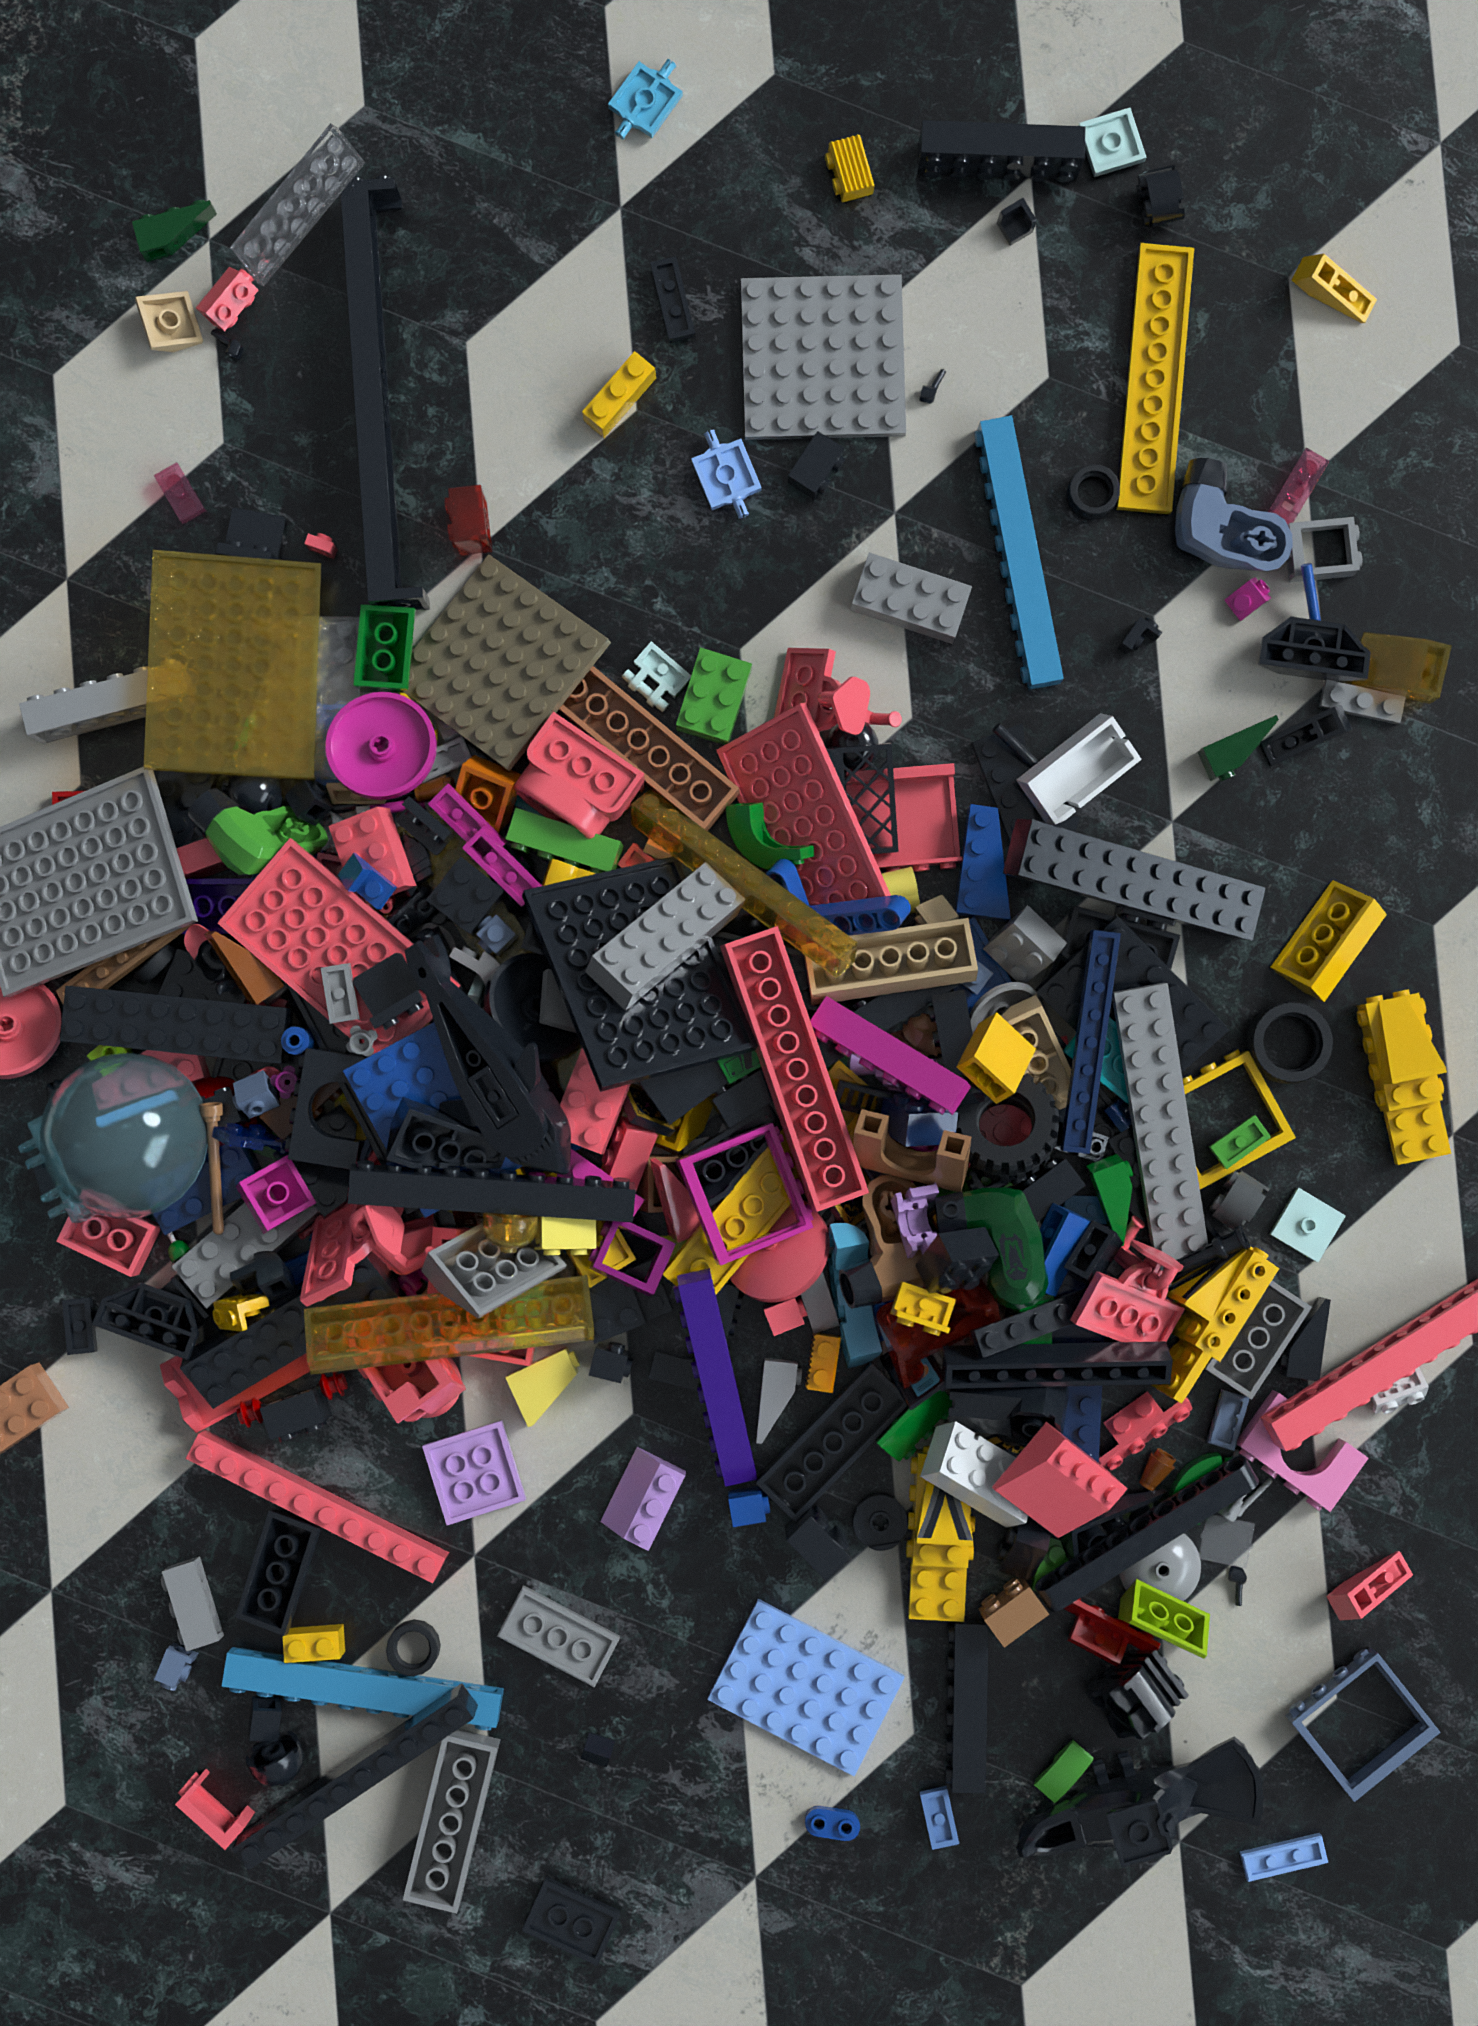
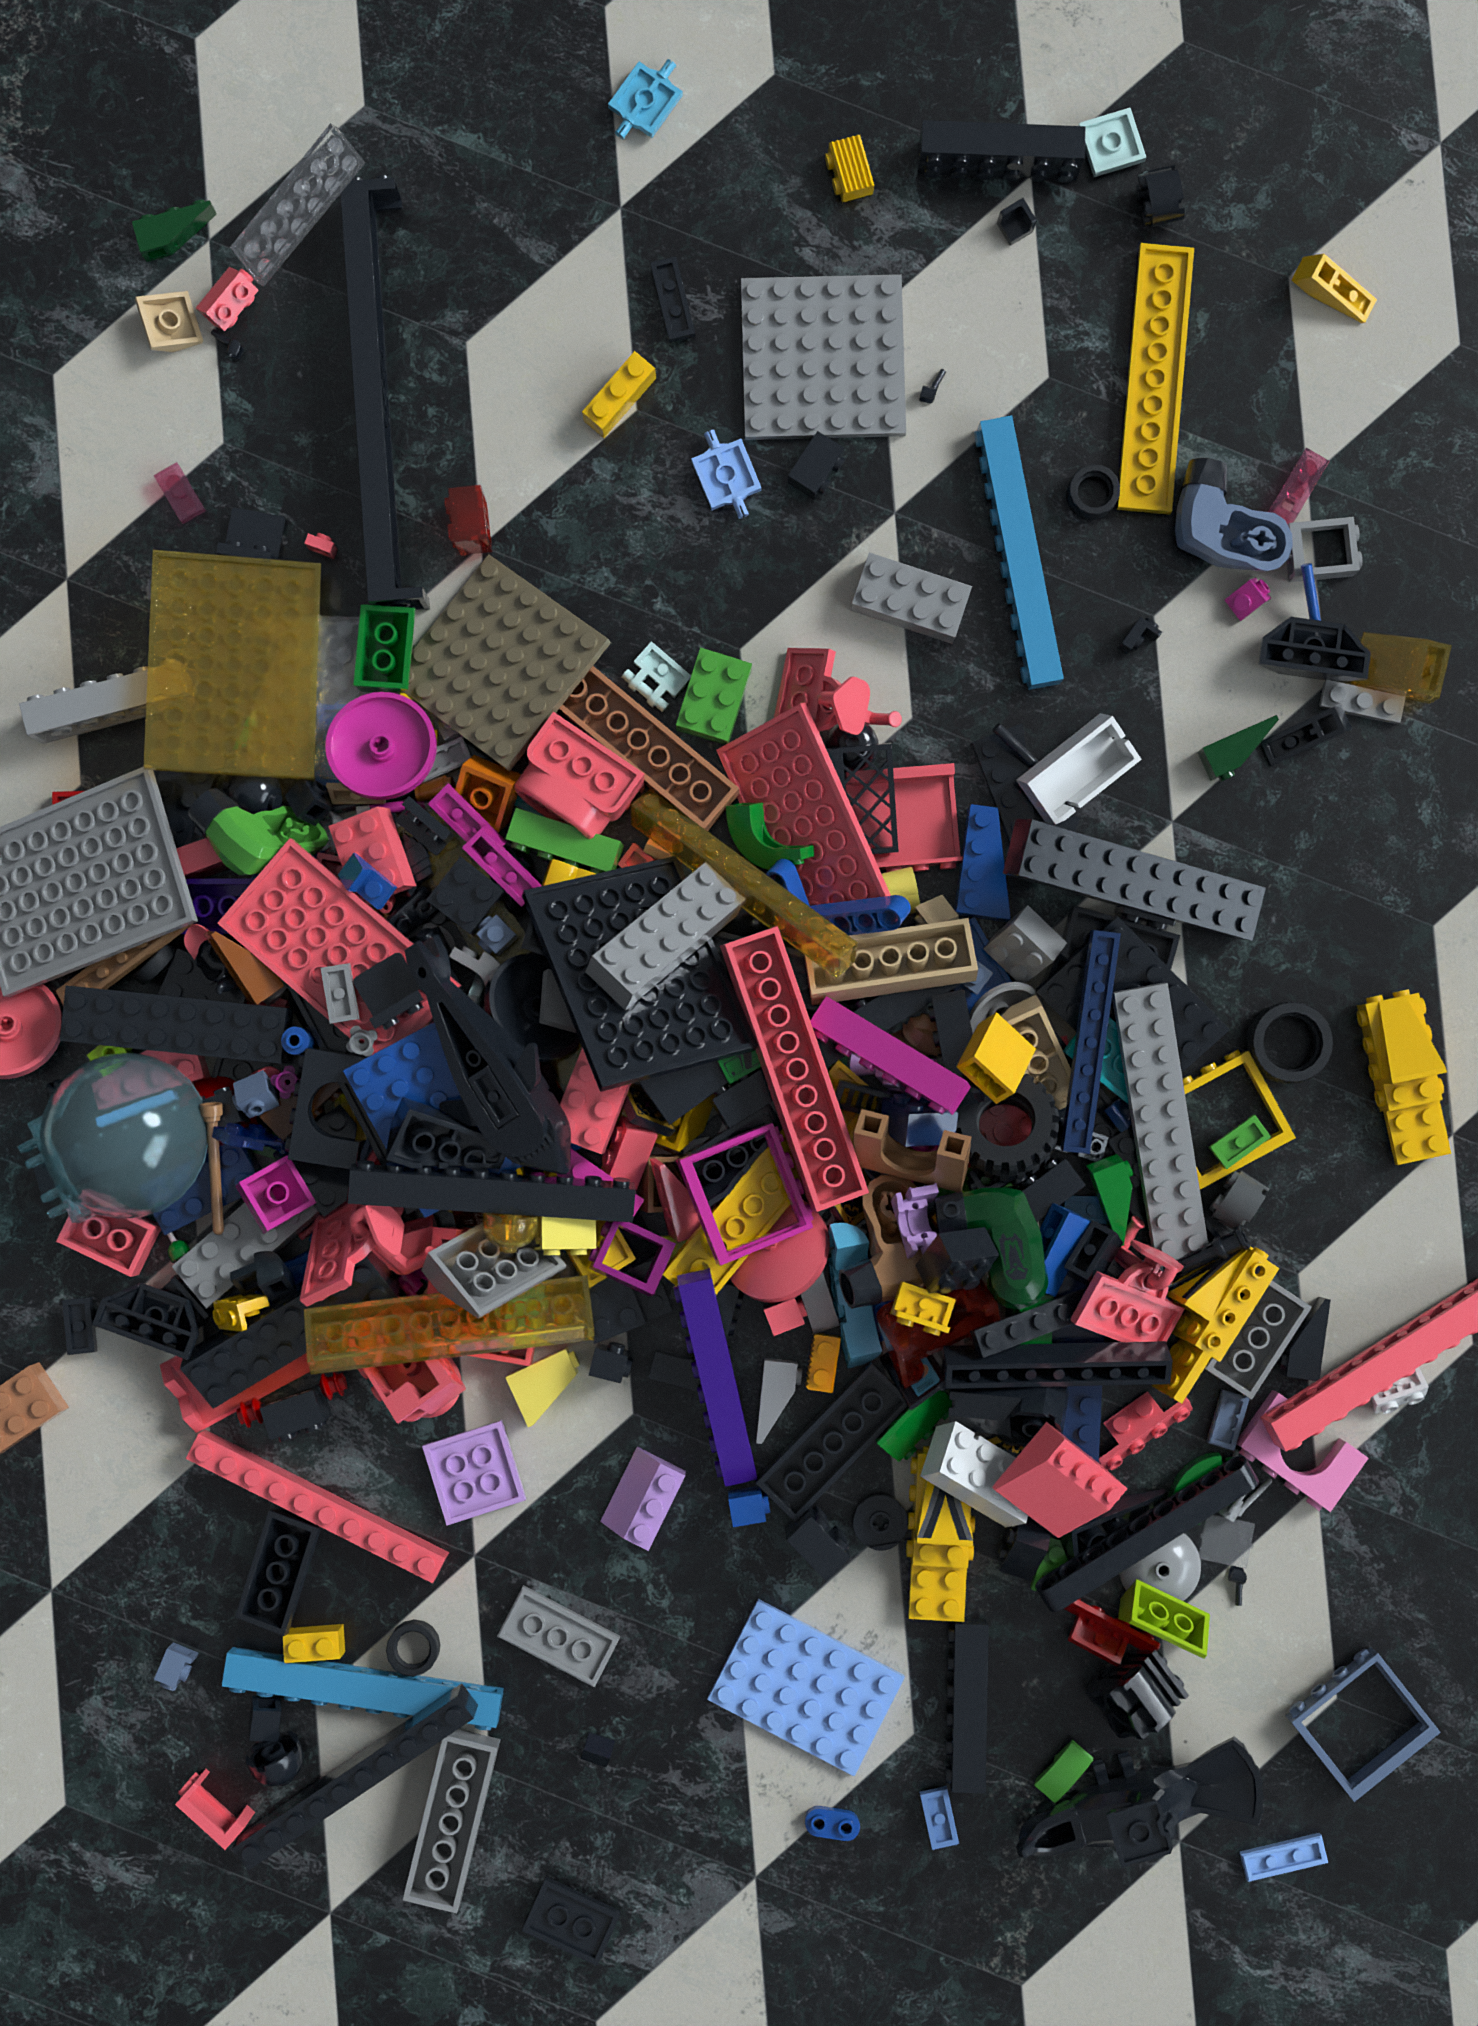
(192, 1604): light grey brick -> none
(1012, 1611): medium nougat brick -> none
(1157, 1468): dark orange cone -> none
(1307, 1224): light aqua plate -> none
(1329, 940): yellow slope -> none
(1369, 1587): coral slope -> none

